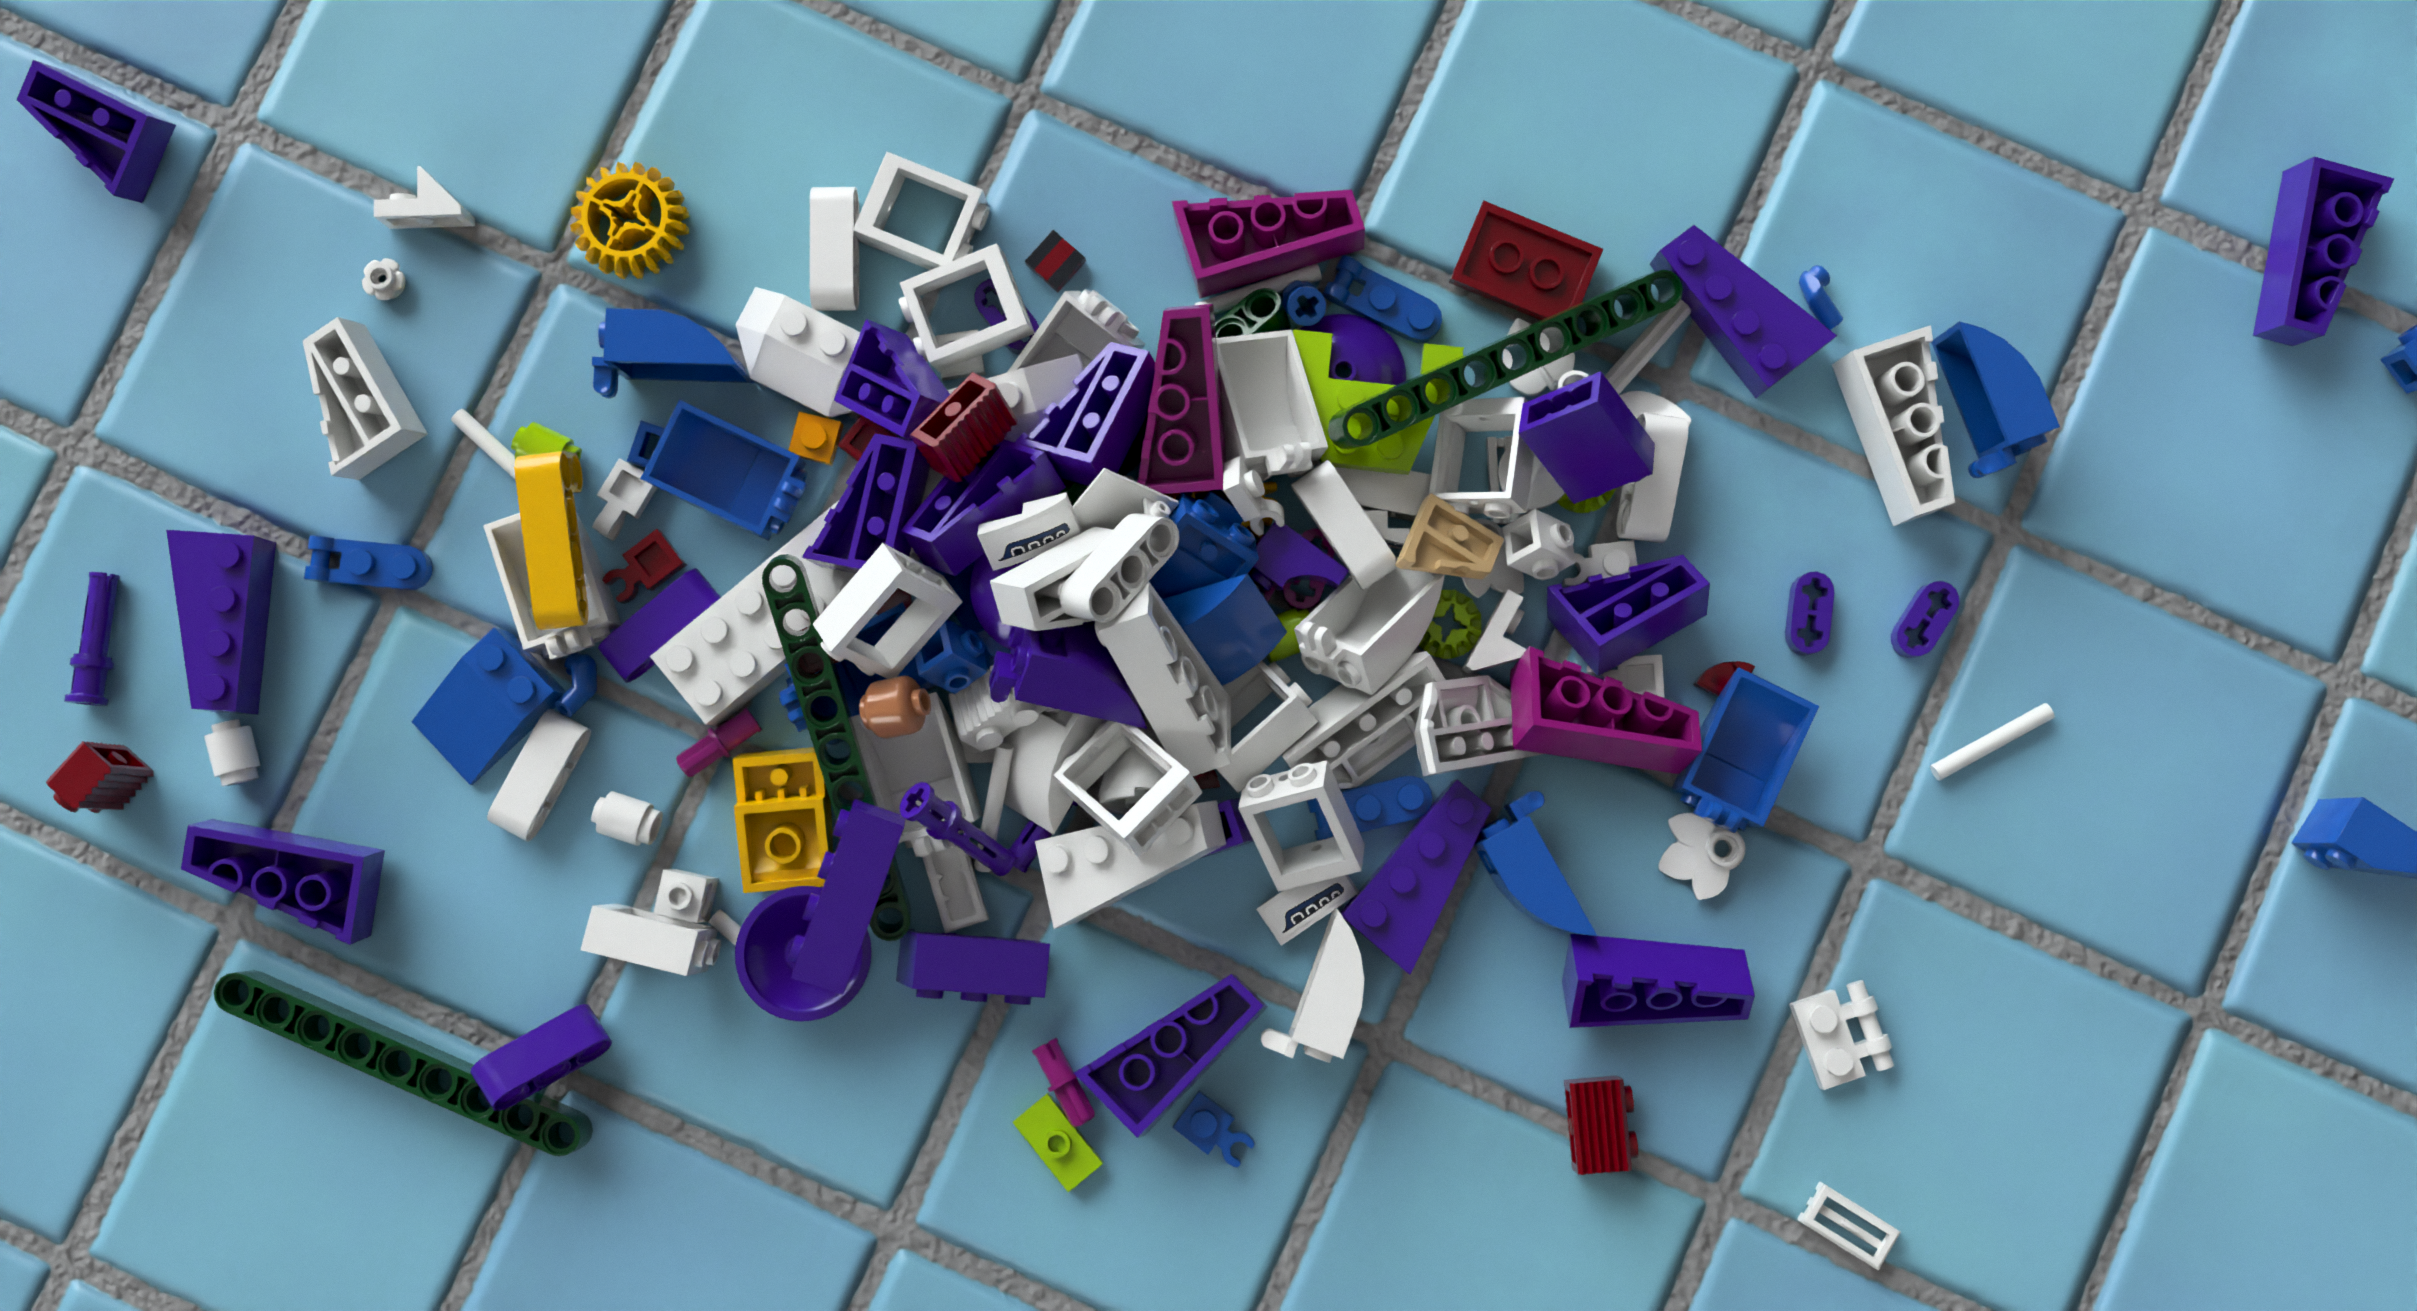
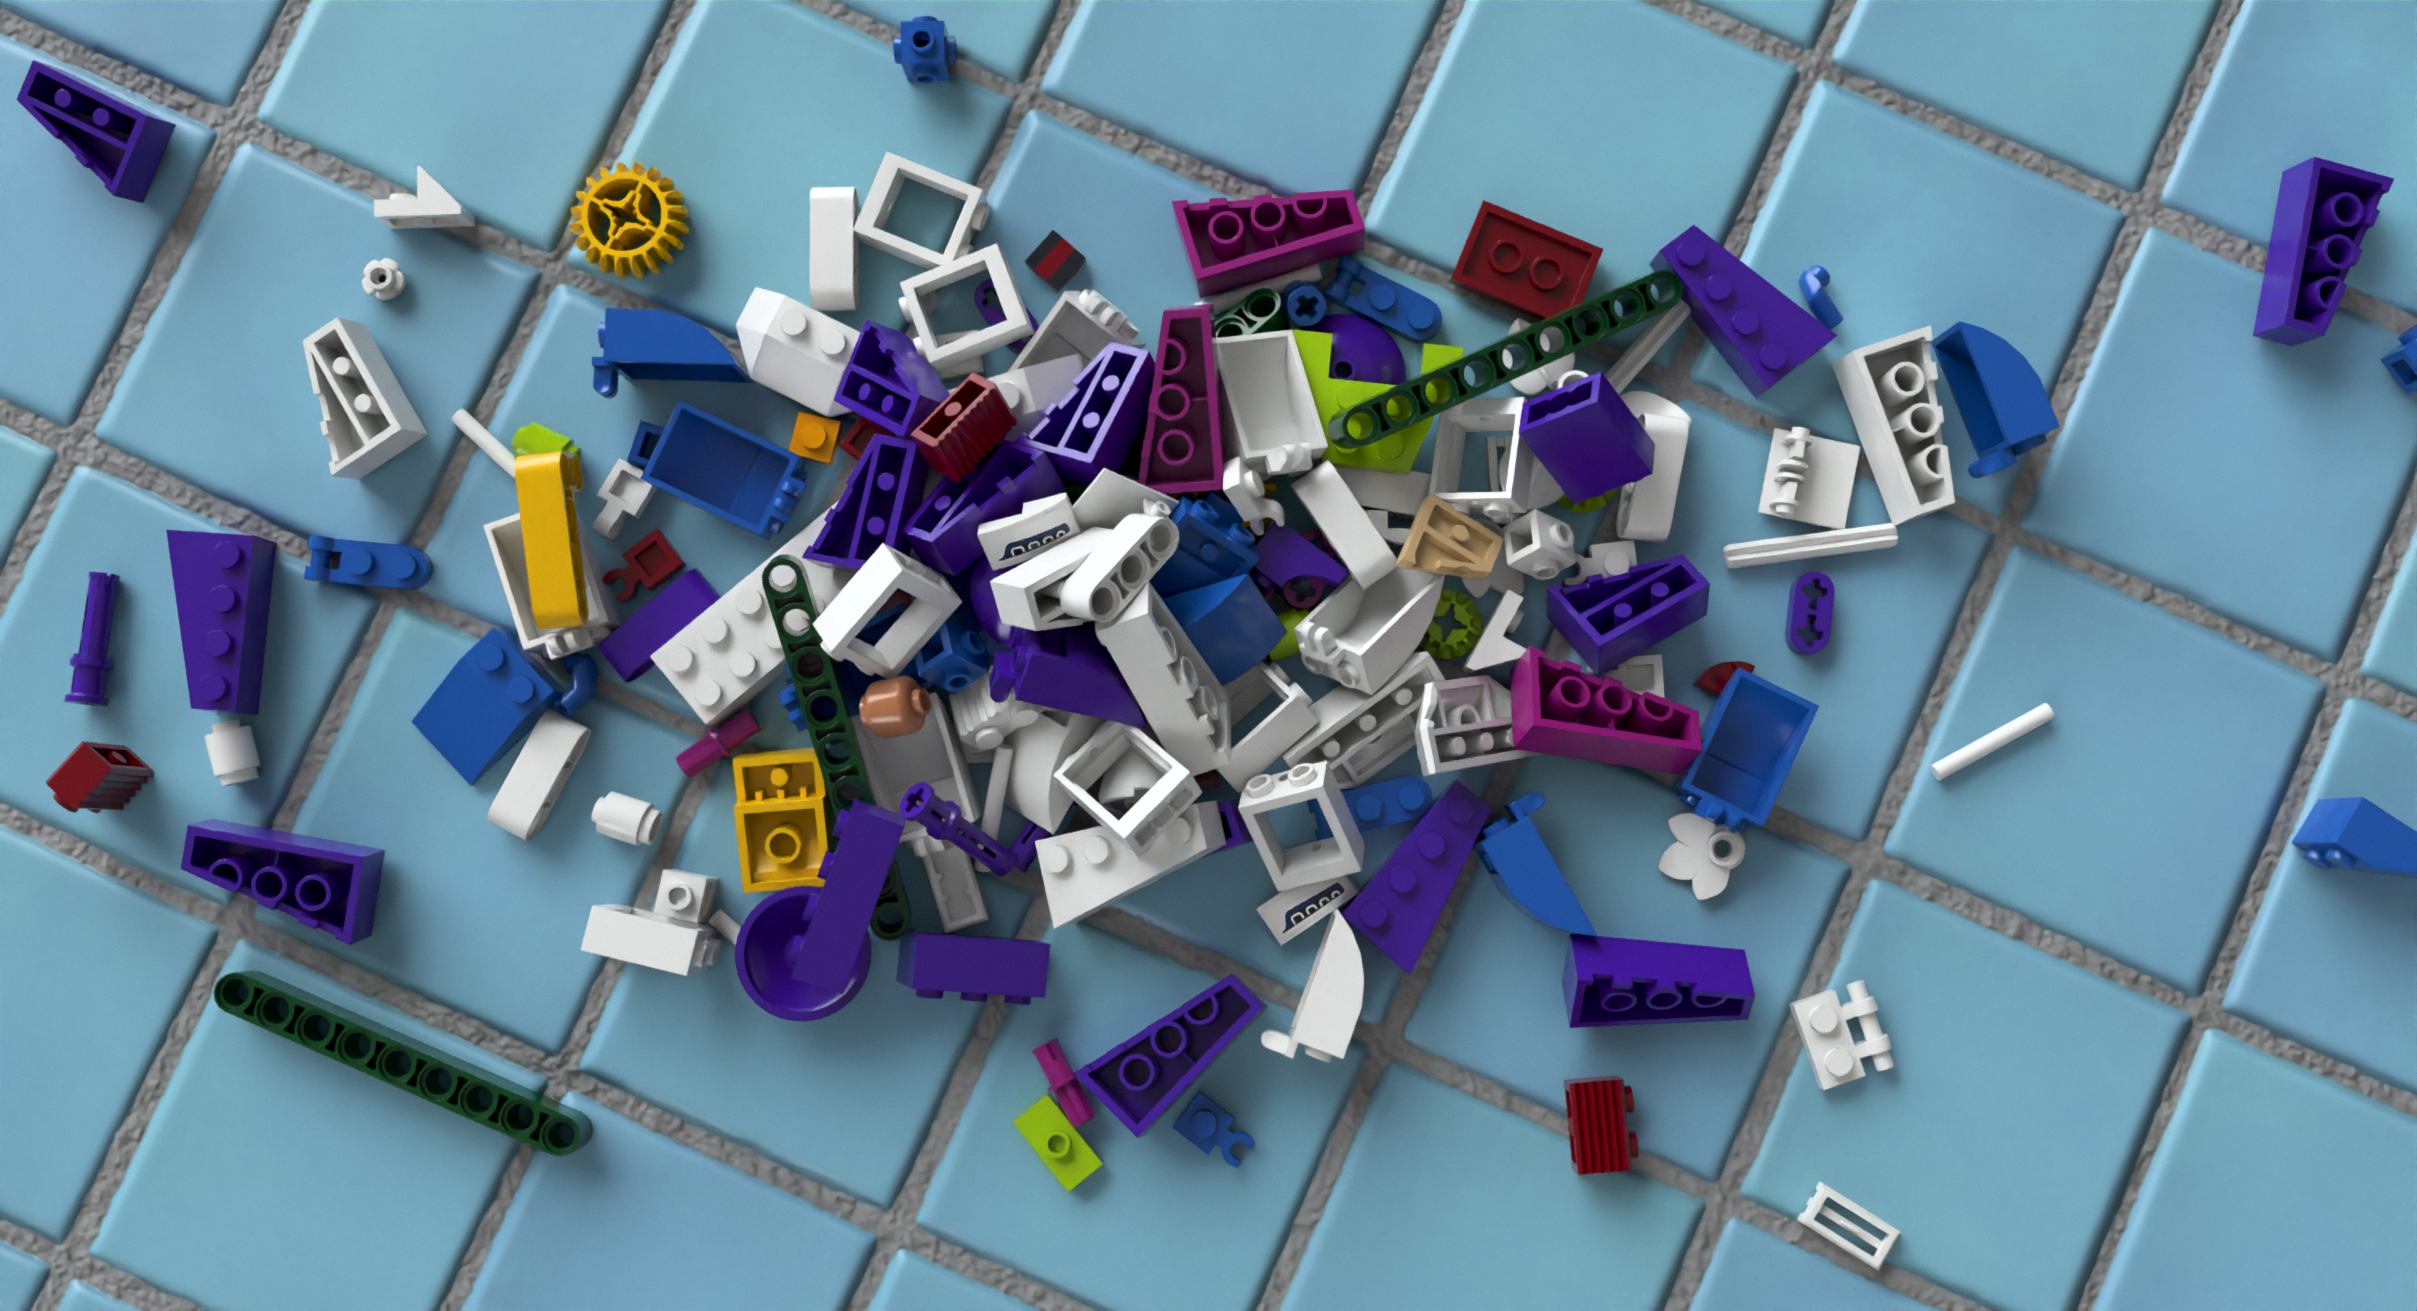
(540, 1057): dark purple beam -> none
(925, 50): none -> blue brick
(1809, 478): none -> white hinge
(1810, 545): none -> white axle
(1933, 625): dark purple beam -> none

